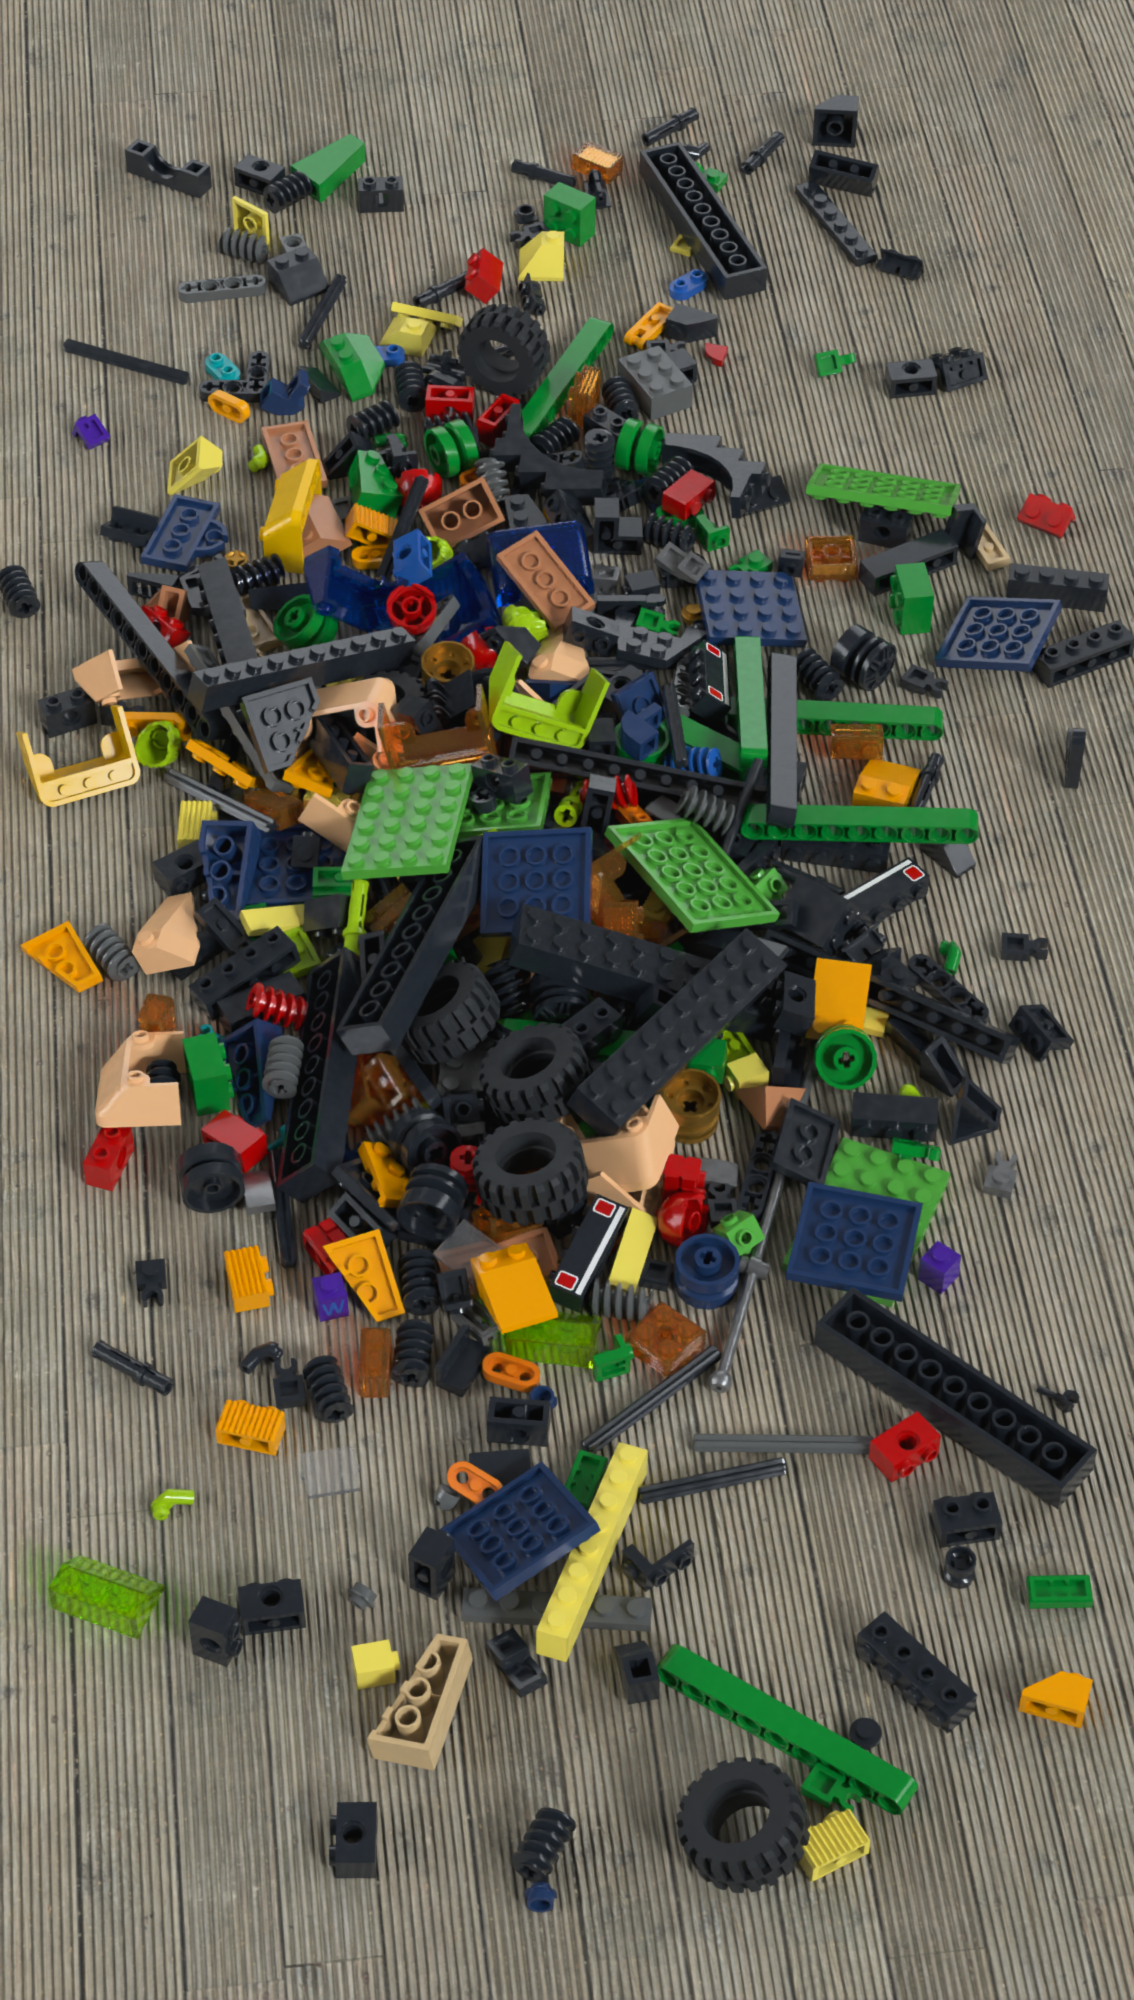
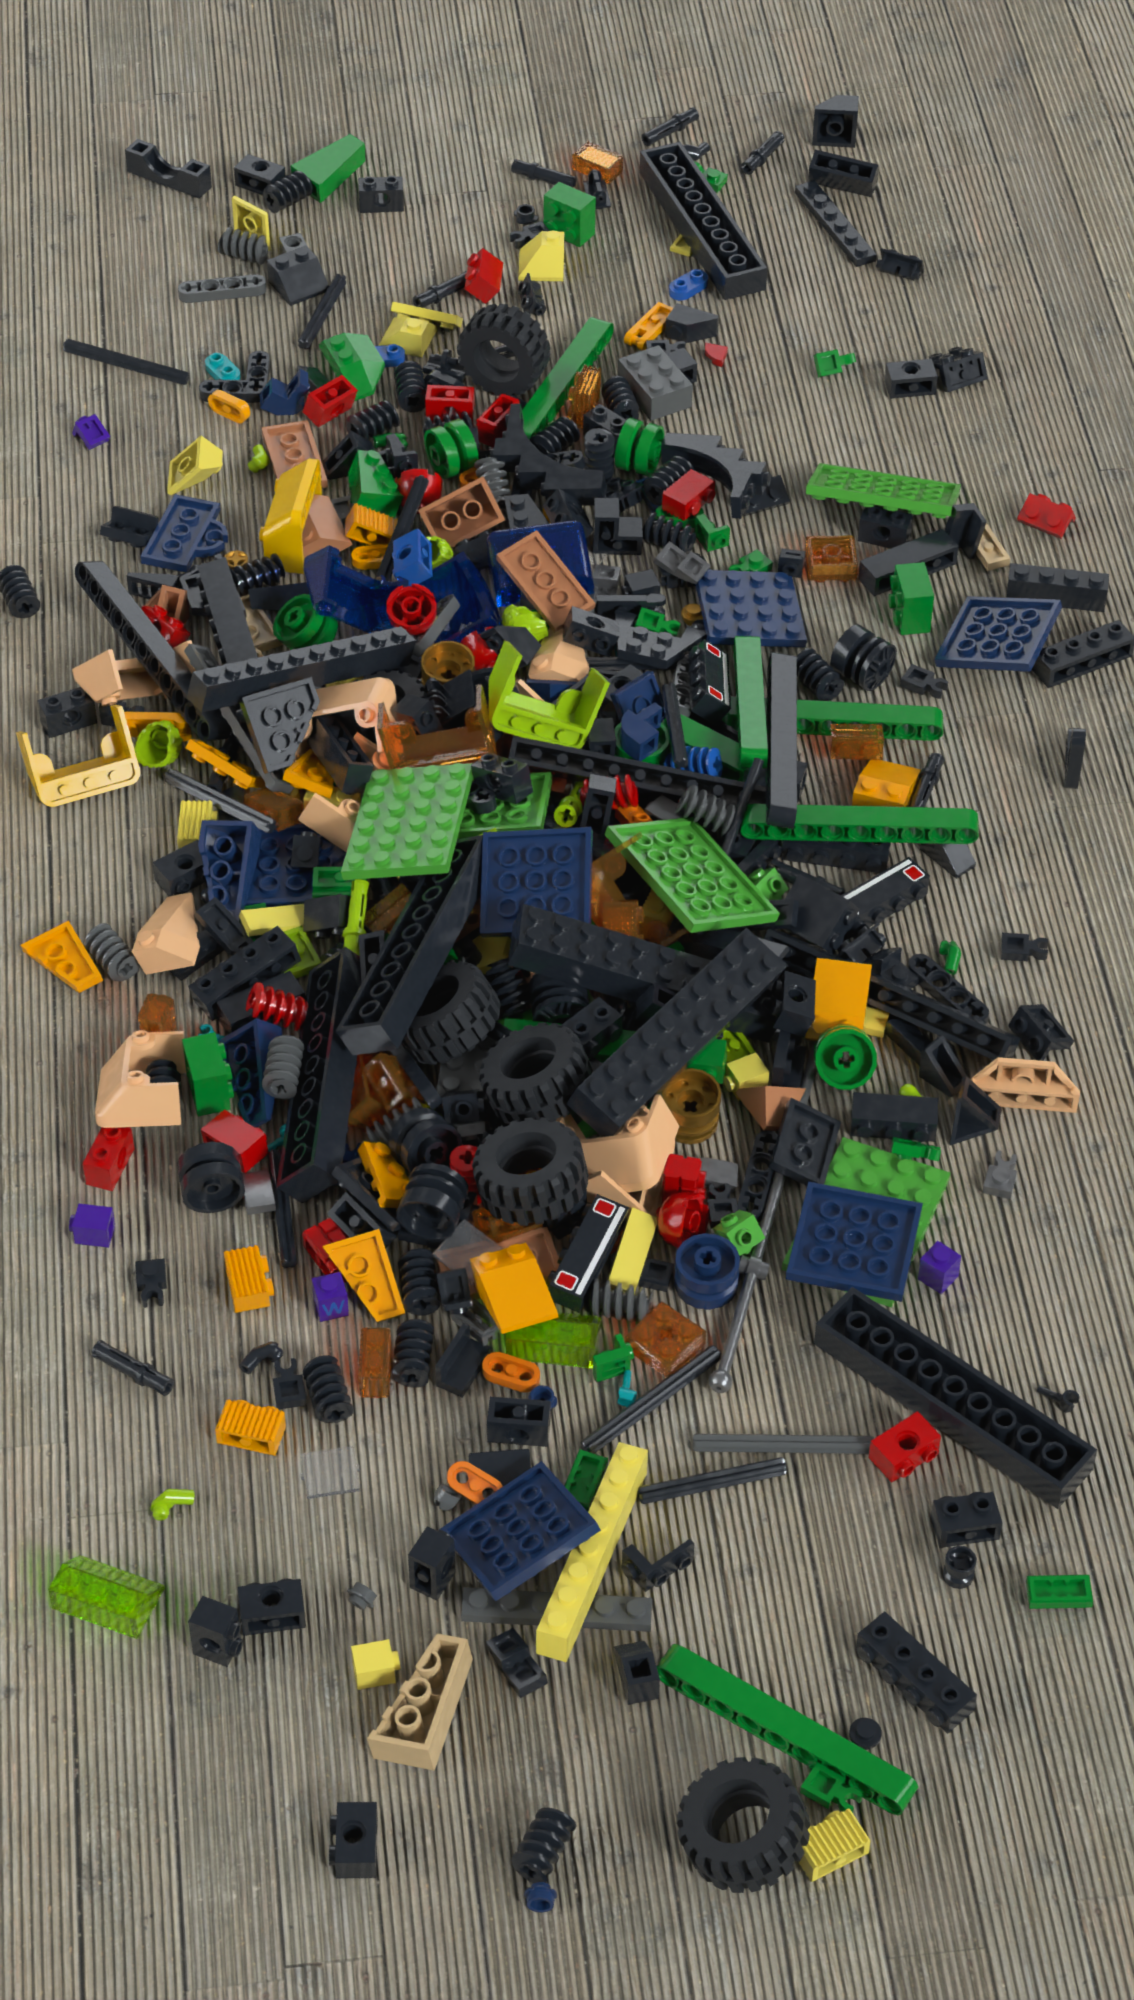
(92, 1225): none -> dark purple brick
(330, 401): none -> red brick
(626, 1395): none -> teal hand
(1028, 1085): none -> light nougat wedge
(1058, 1698): light orange slope -> none

